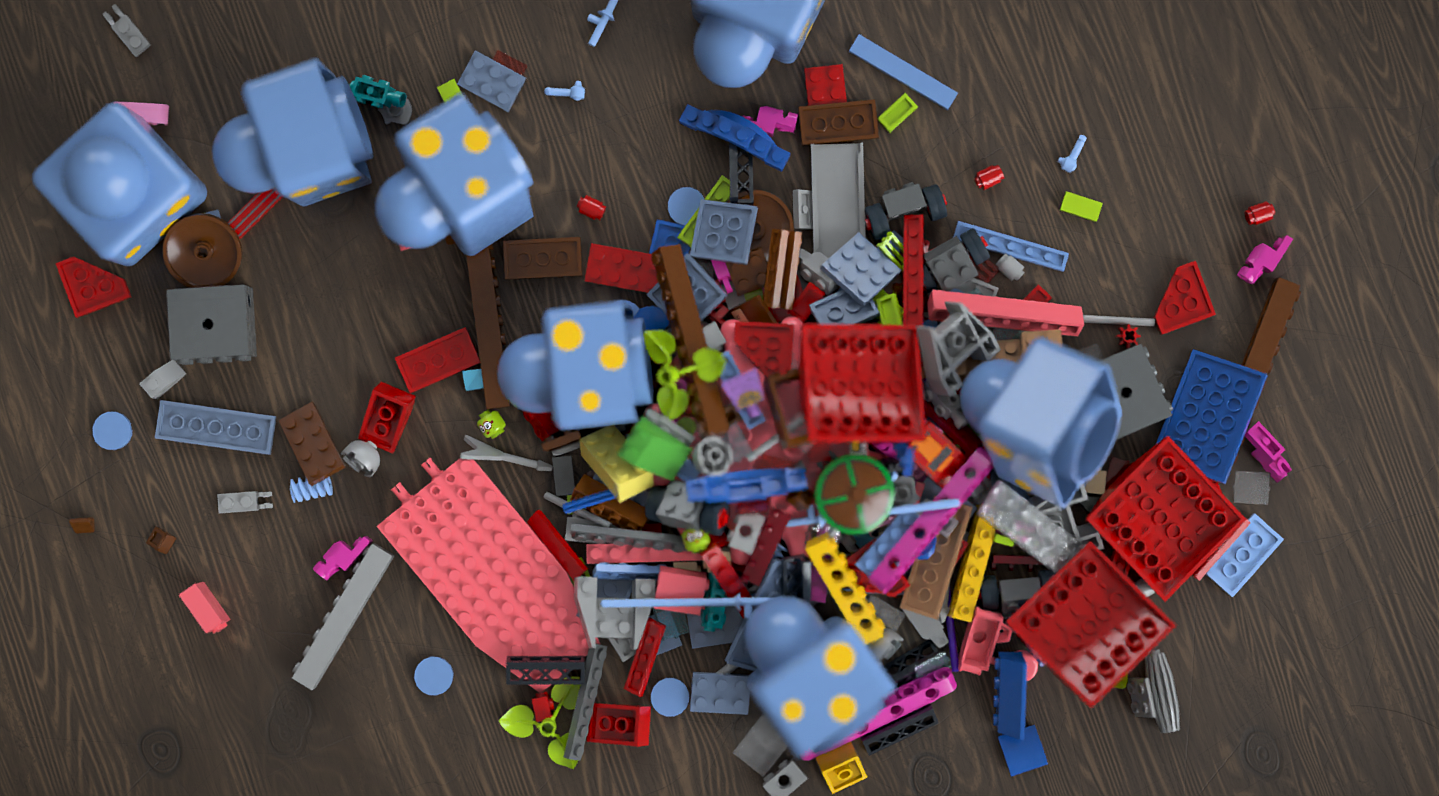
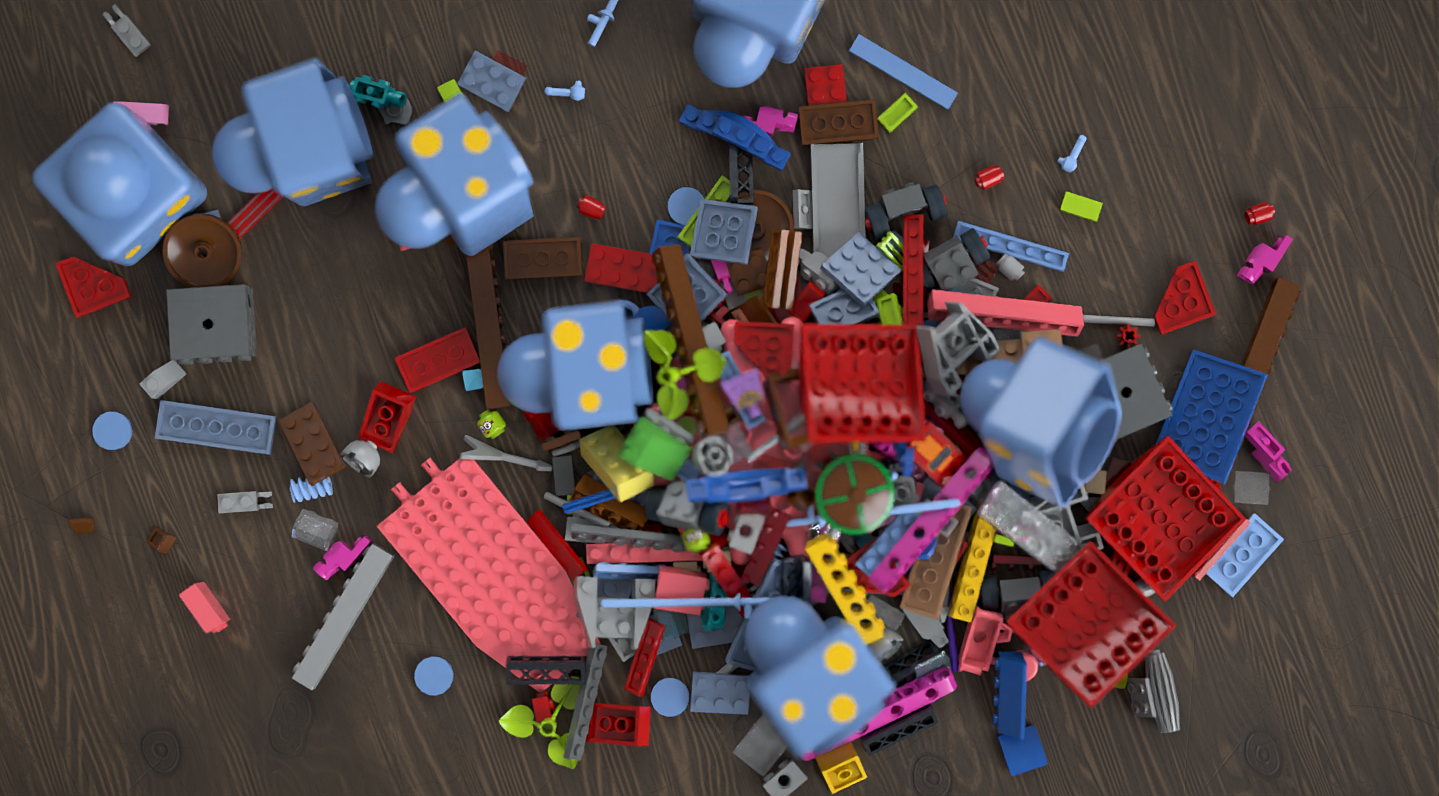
(315, 529): none -> clear brick

